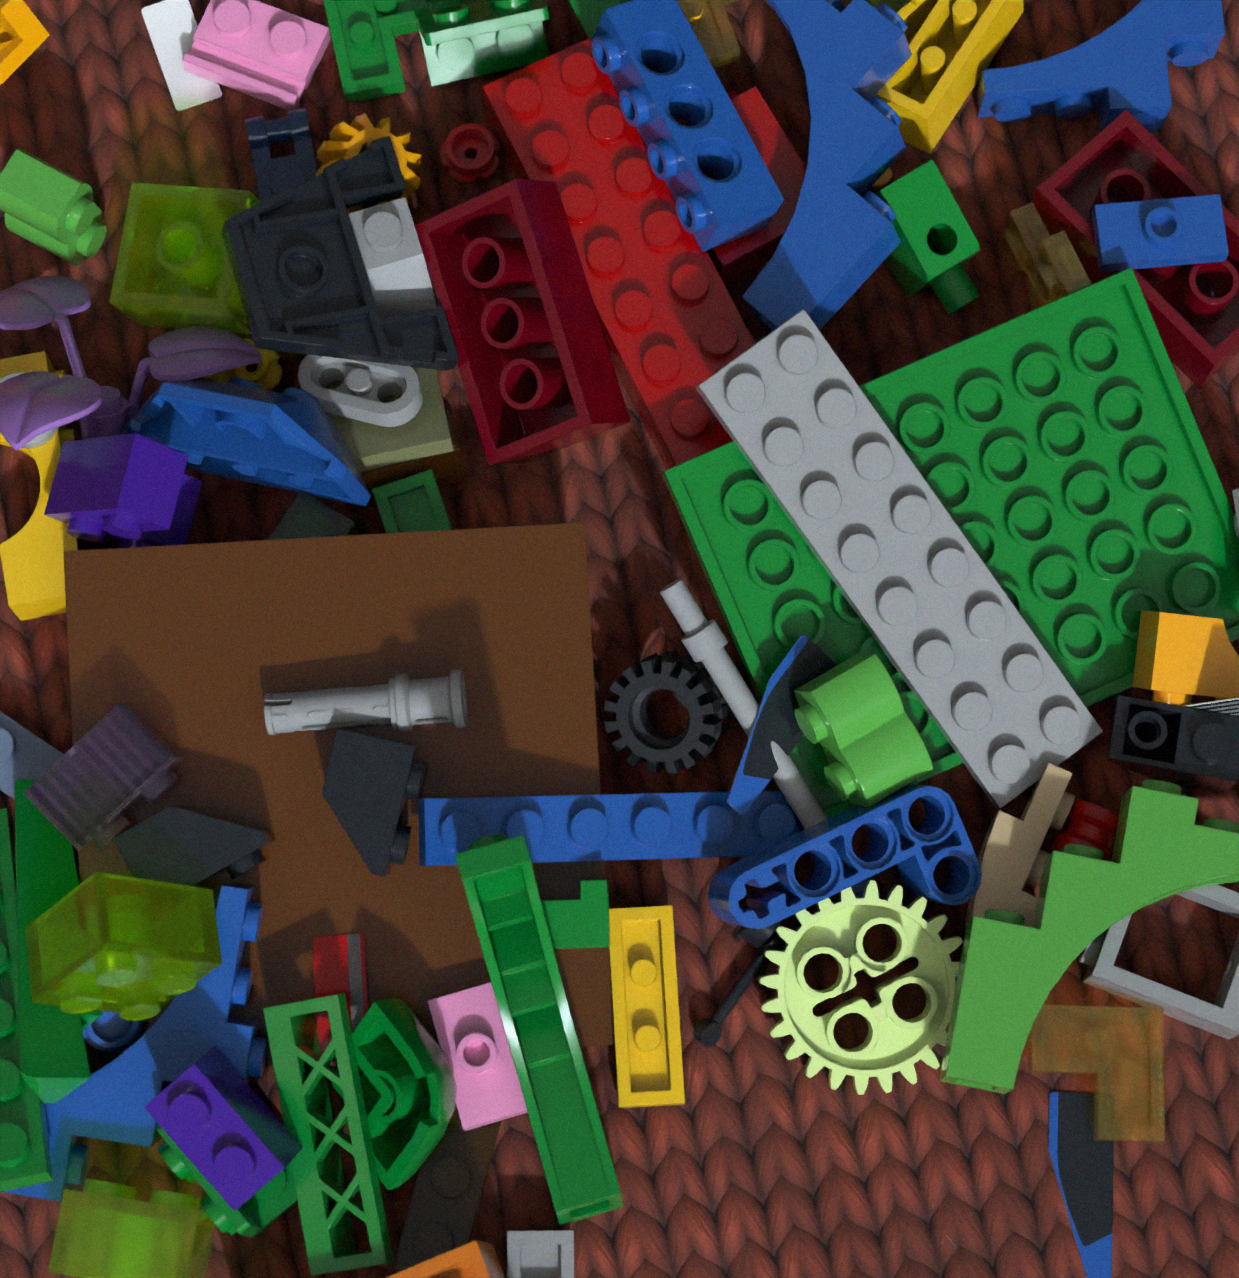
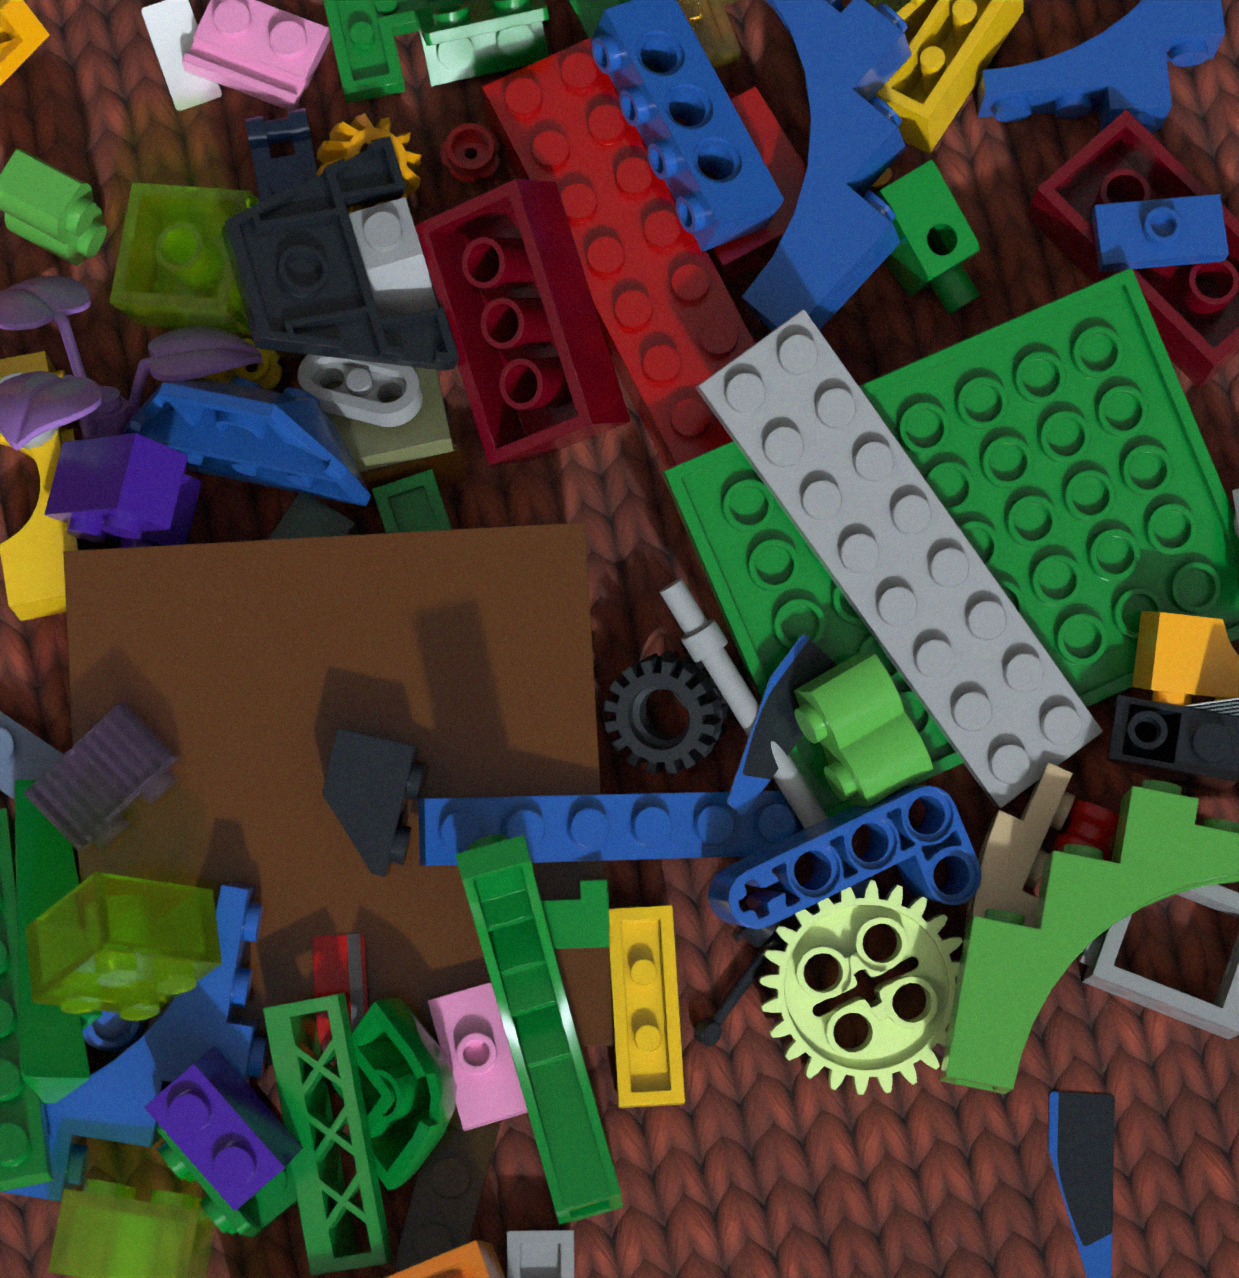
(191, 846): black slope -> none
(399, 703): light grey pin -> none
(1046, 259): clear yellow plate -> none
(1121, 1051): clear yellow plate -> none

